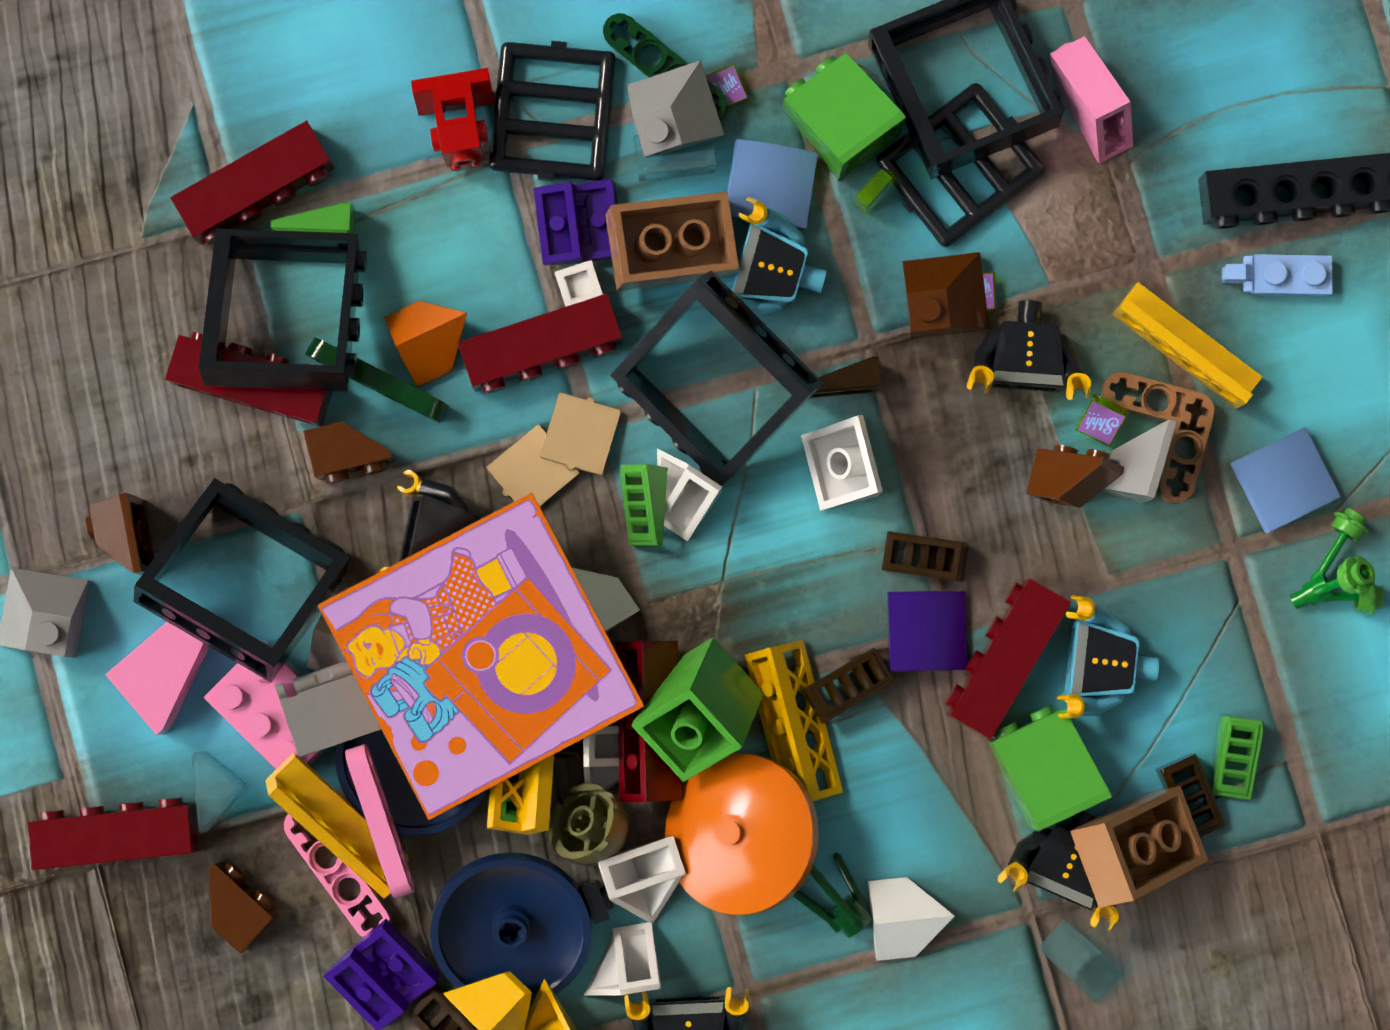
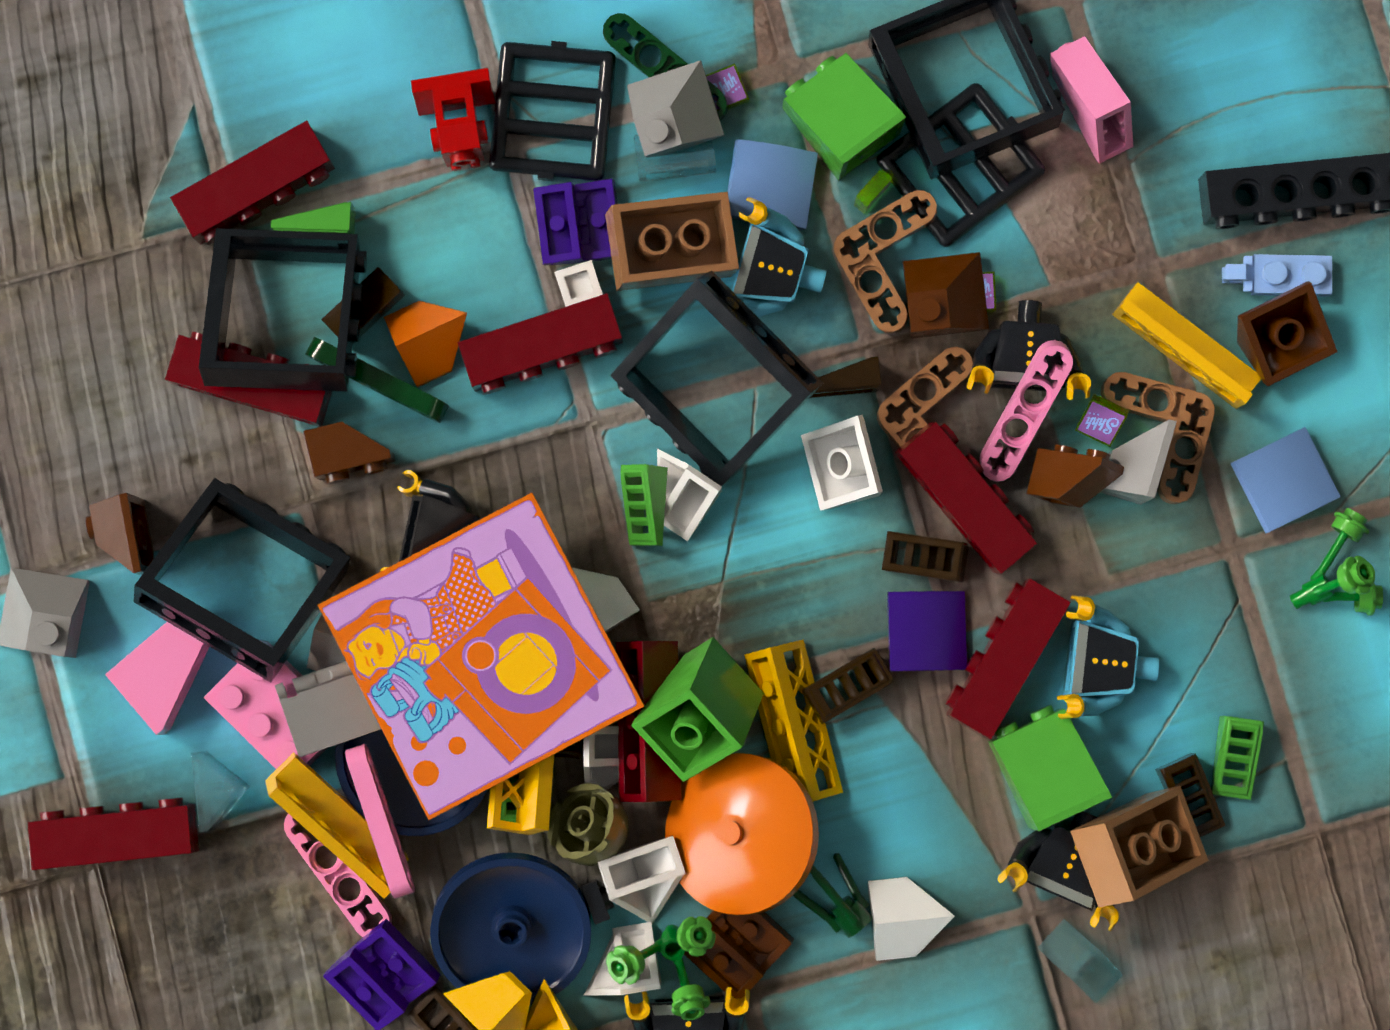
(236, 909): reddish brown slope -> none
(379, 298): none -> dark brown slope
(524, 472): tan piece -> none
(580, 434): tan piece -> none
(692, 936): none -> bright green plant
(742, 950): none -> reddish brown slope
(869, 261): none -> medium nougat beam
(913, 421): none -> medium nougat beam
(965, 496): none -> dark red brick
(1021, 409): none -> bright pink beam
(1285, 334): none -> reddish brown slope

